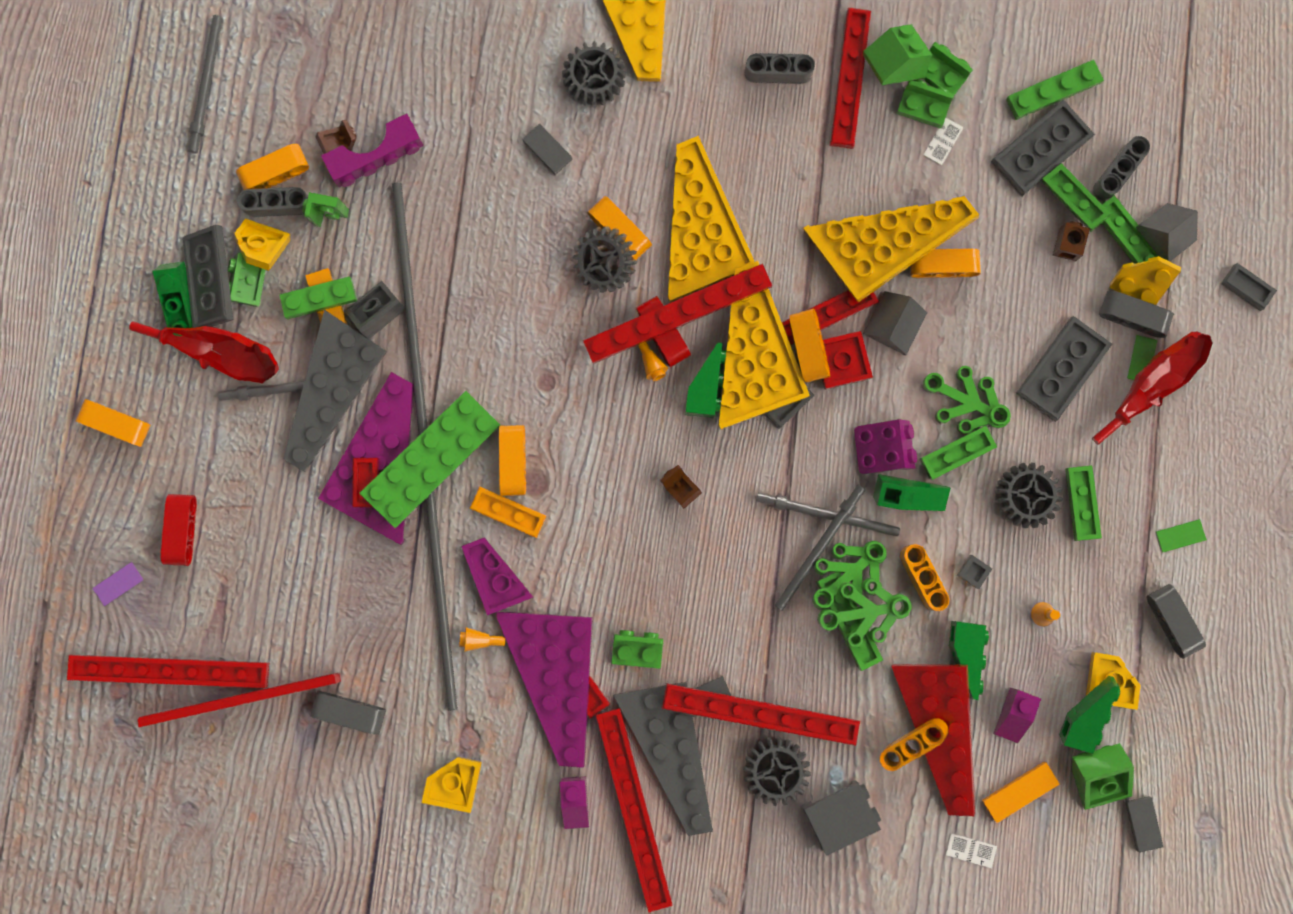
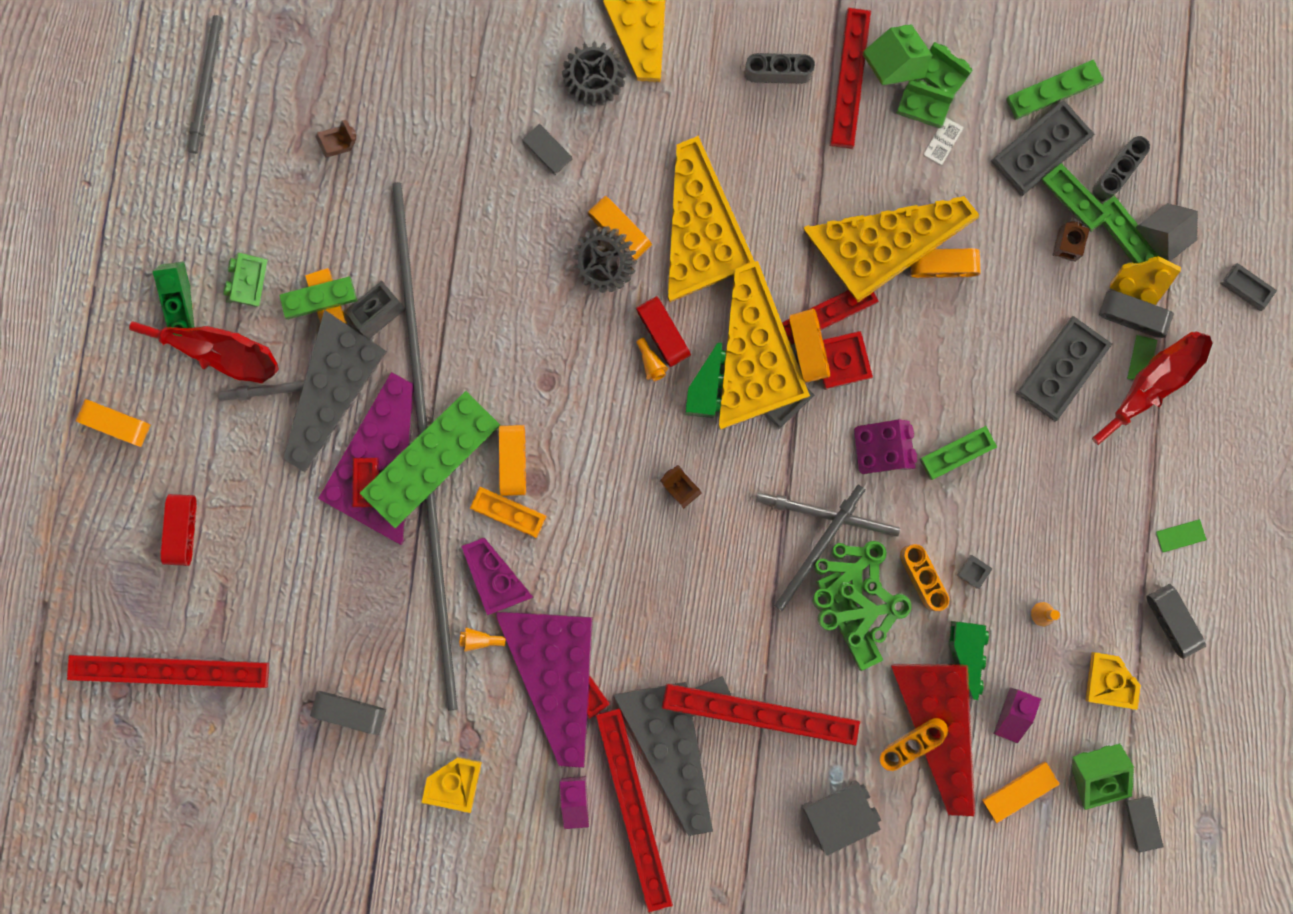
(118, 584): medium lavender sticker -> none
(207, 277): dark grey tile -> none
(238, 699): red tile -> none
(260, 243): yellow plate -> none
(263, 200): dark grey beam -> none
(273, 168): light orange beam -> none
(319, 204): bright green bracket -> none
(348, 166): magenta arch -> none
(637, 650): bright green bracket -> none
(677, 313): red plate -> none
(787, 769): dark grey gear -> none
(895, 321): dark grey slope -> none
(910, 494): green slope -> none
(970, 401): bright green plant -> none
(971, 850): white sticker -> none
(1030, 486): dark grey gear -> none
(1083, 503): bright green plate -> none
(1087, 719): green slope -> none

